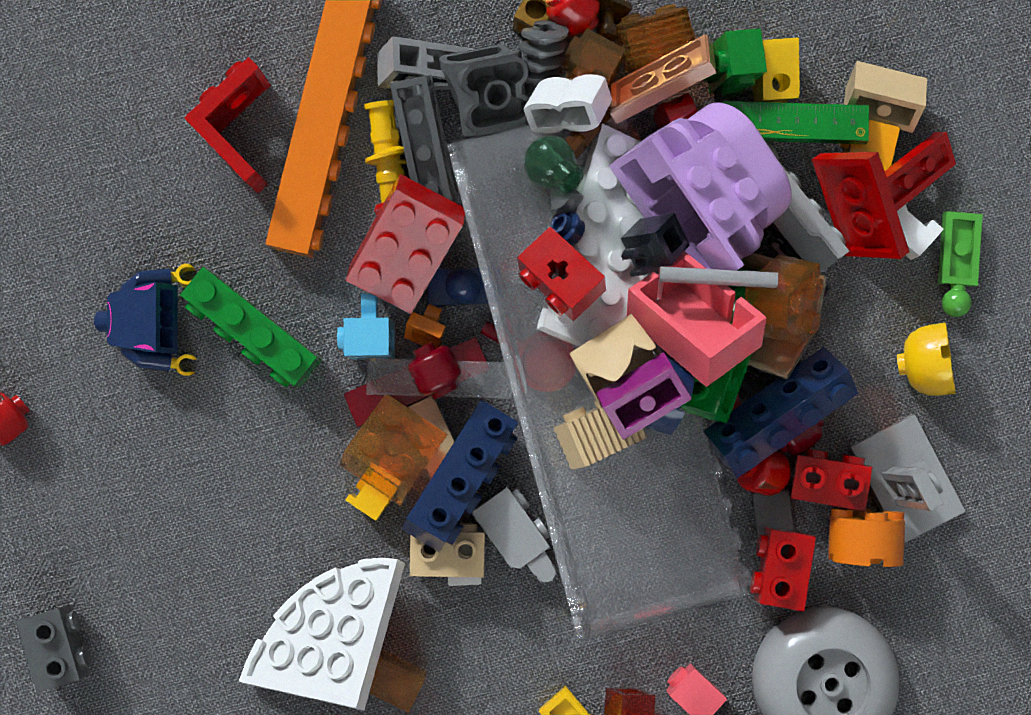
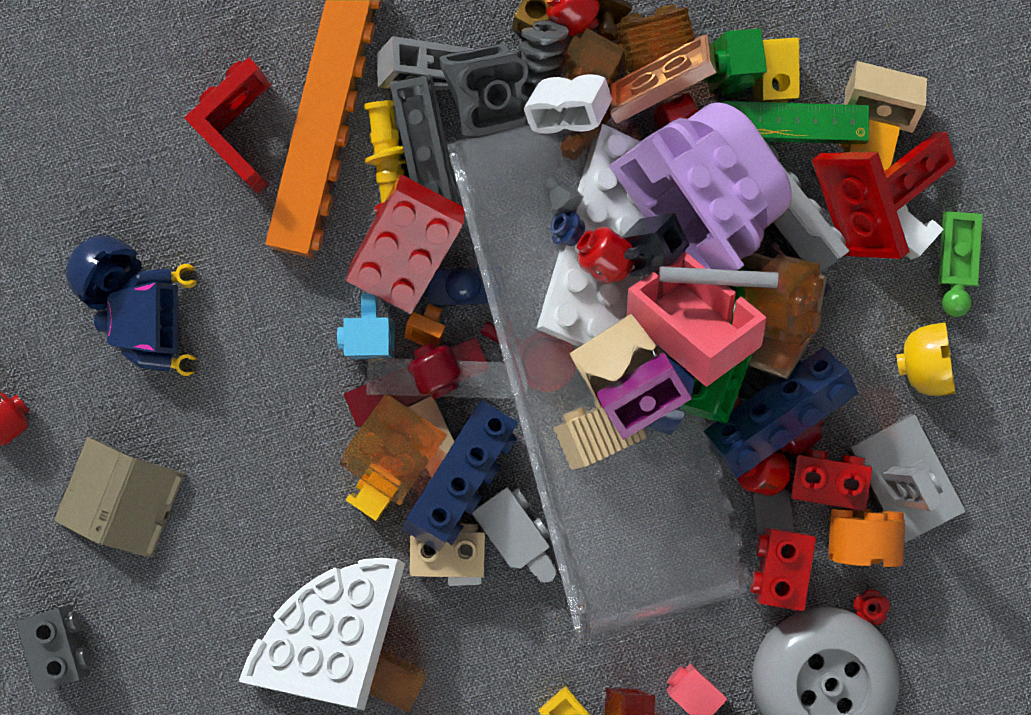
(100, 268): none -> dark blue cylinder
(118, 499): none -> dark tan piece
(251, 327): green brick -> none
(552, 164): clear green piece -> none
(554, 255): red brick -> none
(603, 255): none -> red head
(874, 597): none -> red plate

